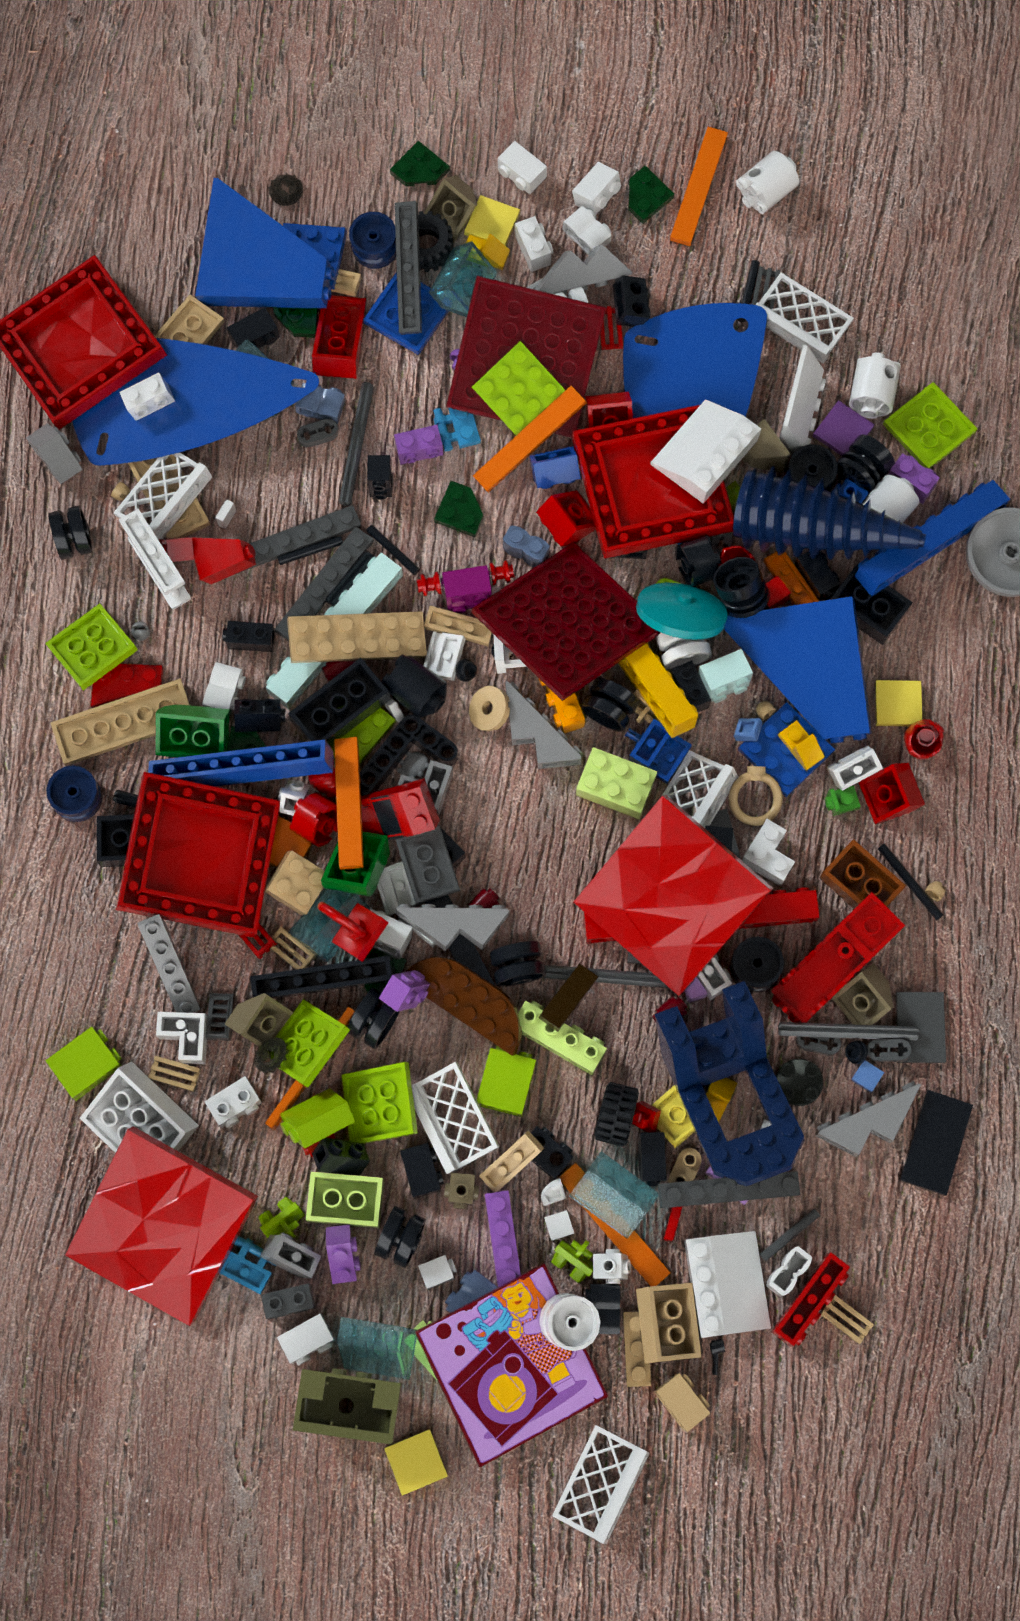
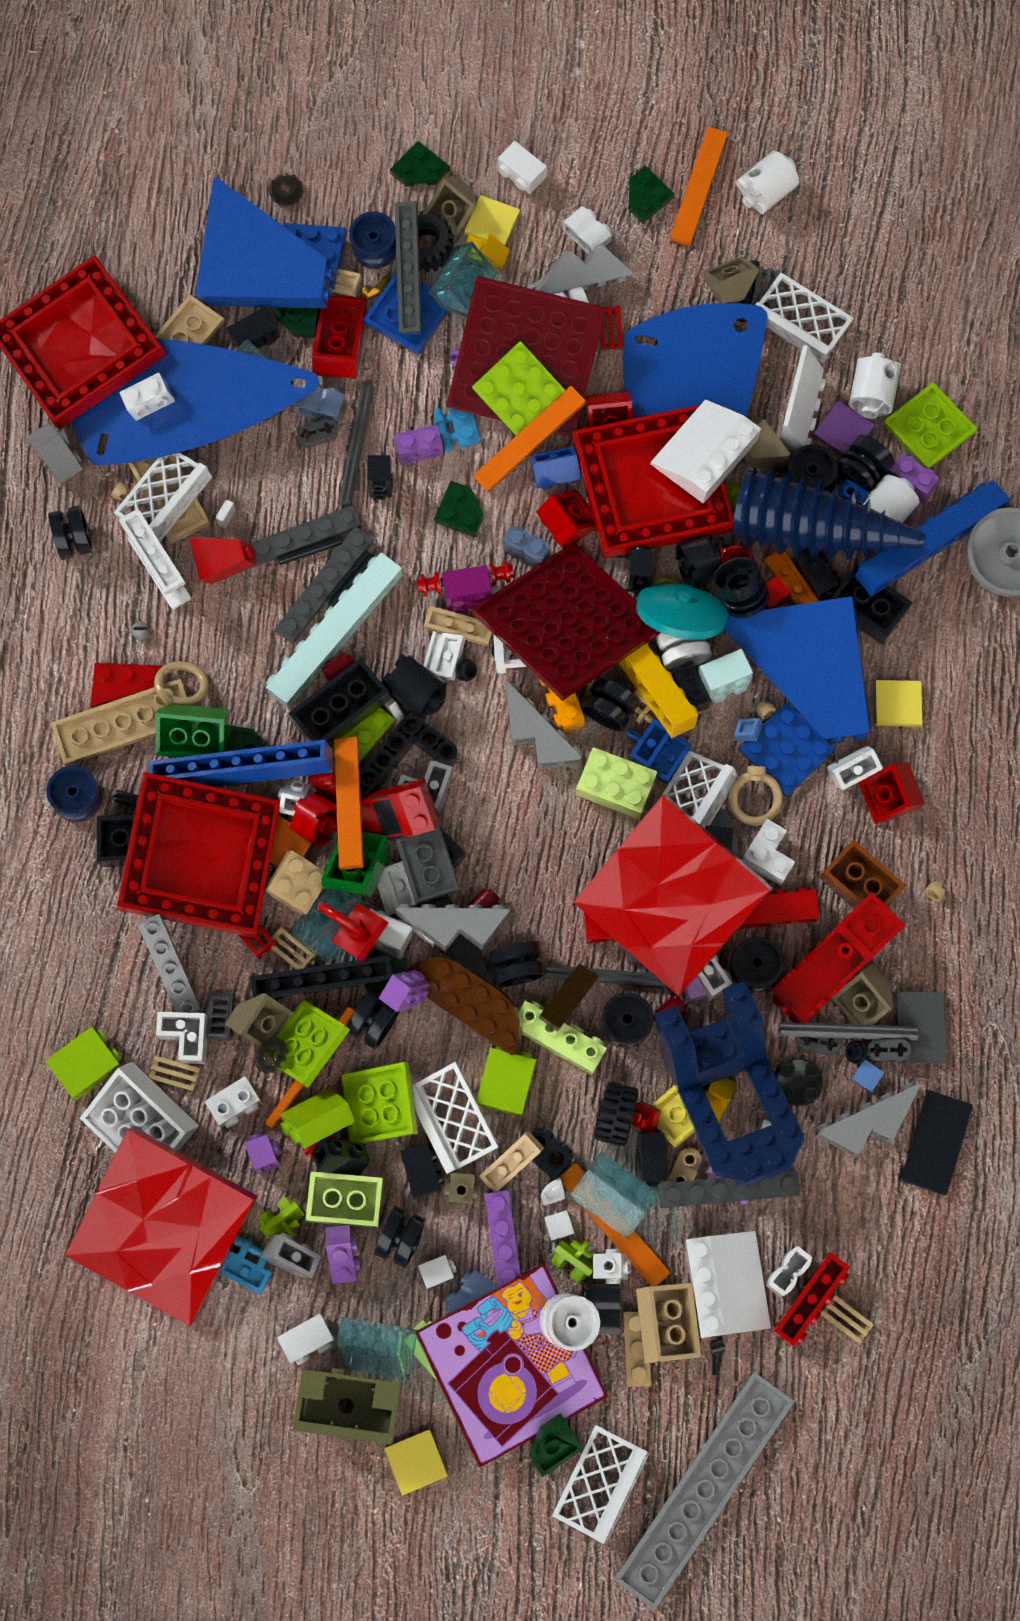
(91, 646): lime plate -> none
(166, 697): none -> tan piece
(178, 548): red brick -> none
(223, 687): white brick -> none
(249, 636): black brick -> none
(258, 715): black brick -> none
(263, 1152): none -> medium lavender brick
(288, 1301): dark grey brick -> none
(356, 636): tan plate -> none
(371, 293): none -> pearl gold arm
(393, 550): black bar -> none
(413, 764): light grey piece -> none
(479, 704): tan tile -> none
(533, 243): white brick -> none
(553, 1445): none -> dark green plate
(597, 188): white brick -> none
(627, 1034): none -> black wheel
(631, 301): black brick -> none
(640, 568): none -> black brick
(672, 1224): red tile -> none
(682, 1402): tan brick -> none
(703, 1490): none -> light grey plate
(731, 280): none -> dark tan slope
(789, 1235): dark grey bar -> none
(801, 745): yellow slope -> none
(842, 801): bright green bracket -> none
(911, 883): black bar -> none
(924, 739): red hair -> none

